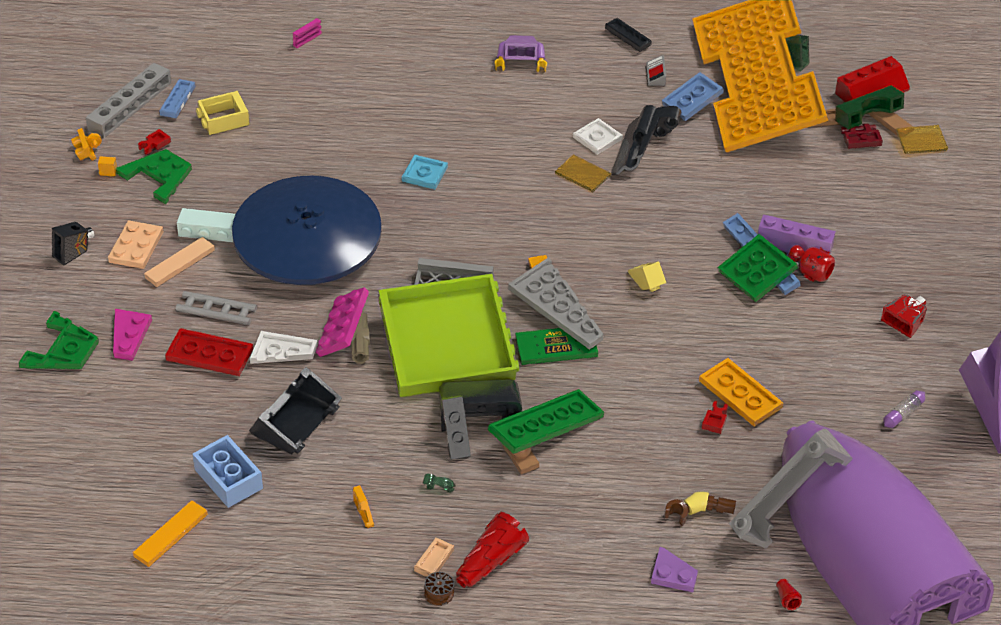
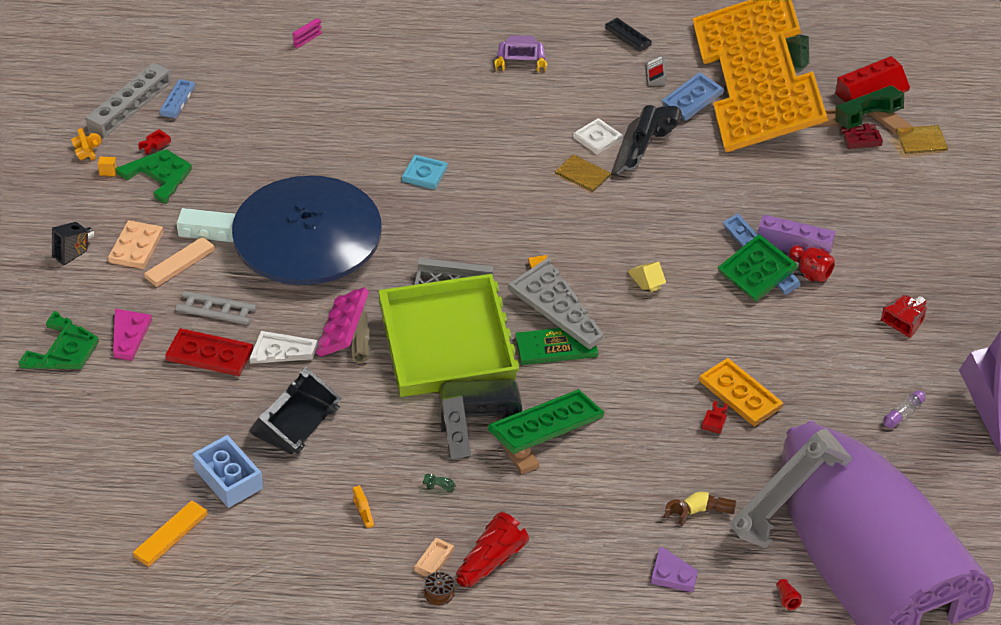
(222, 103): light yellow window -> none

